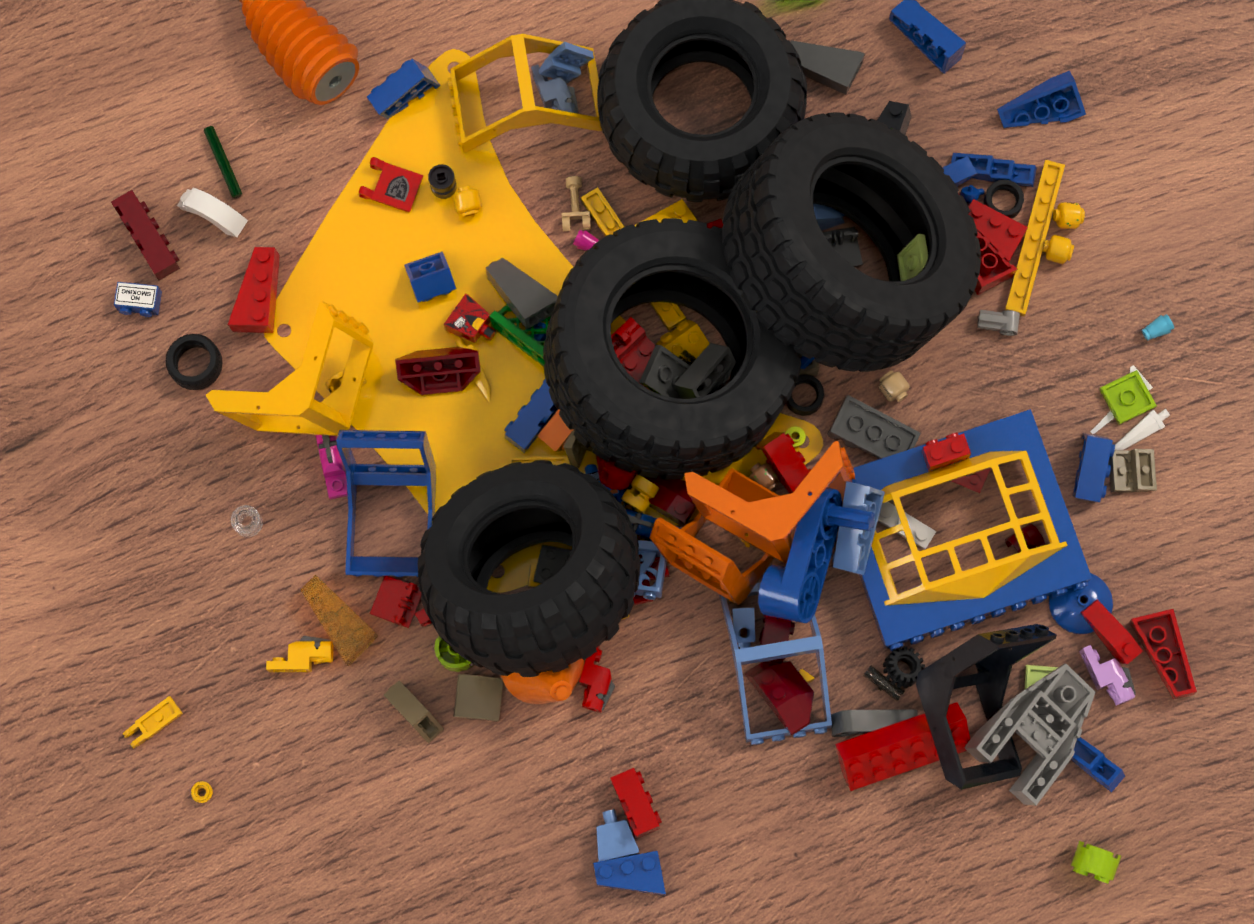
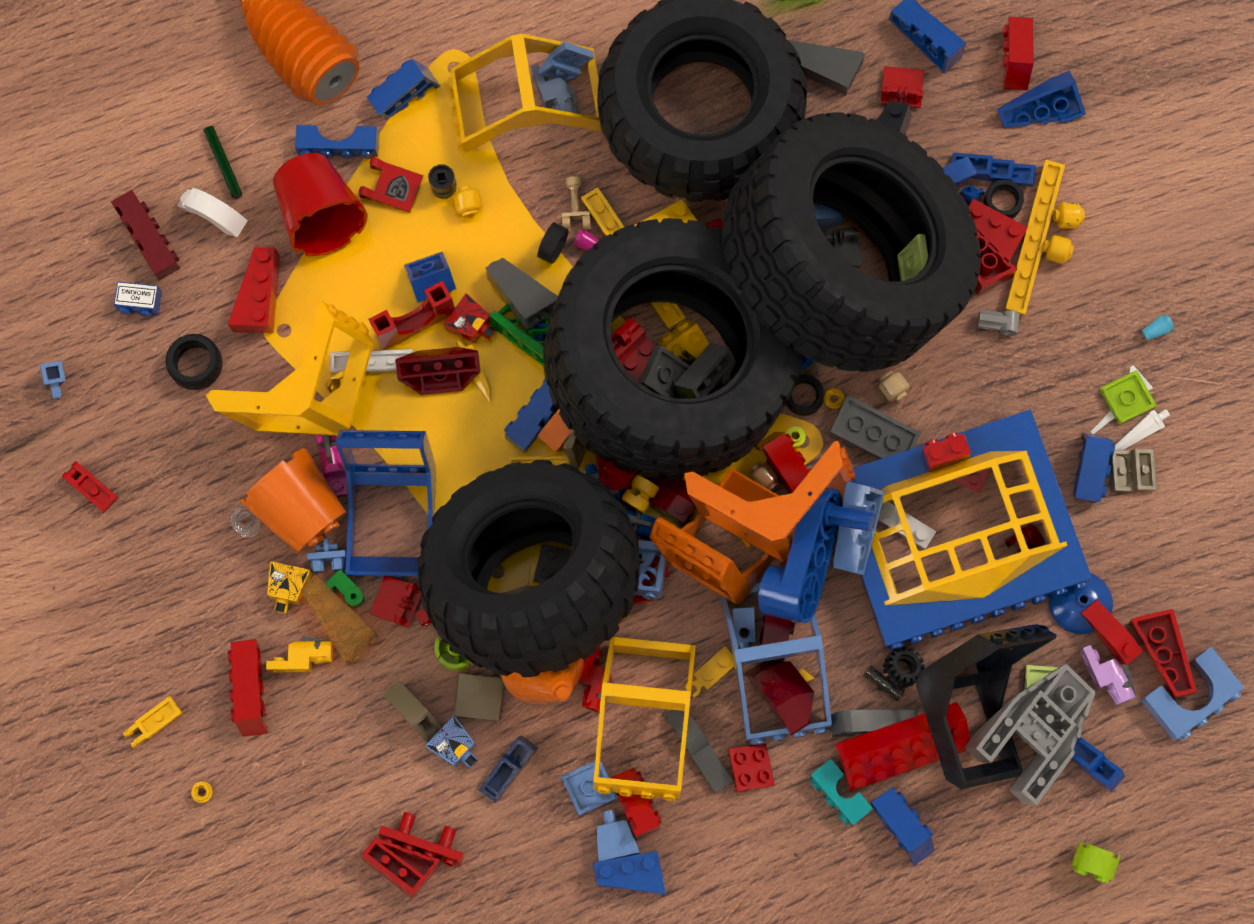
(52, 375): none -> medium blue brick
(90, 487): none -> red plate
(247, 688): none -> red wedge
(286, 585): none -> torso
(296, 502): none -> orange cone
(317, 205): none -> red cone
(336, 557): none -> medium blue hips
(348, 589): none -> green leg
(361, 142): none -> blue arch
(379, 360): none -> white tile
(400, 866): none -> red wedge
(434, 309): none -> red arch
(439, 850): none -> red plate
(453, 744): none -> torso
(508, 768): none -> dark blue slope
(552, 243): none -> black tyre
(580, 788): none -> medium blue tile
(644, 697): none -> yellow window
(700, 750): none -> dark grey piece
(713, 671): none -> yellow plate
(751, 767): none -> red hinge
(833, 392): none -> yellow plate
(850, 809): none -> teal arch
(902, 86): none -> red hinge
(904, 825): none -> blue wedge
(1018, 53): none -> red wedge
(1221, 685): none -> medium blue arch

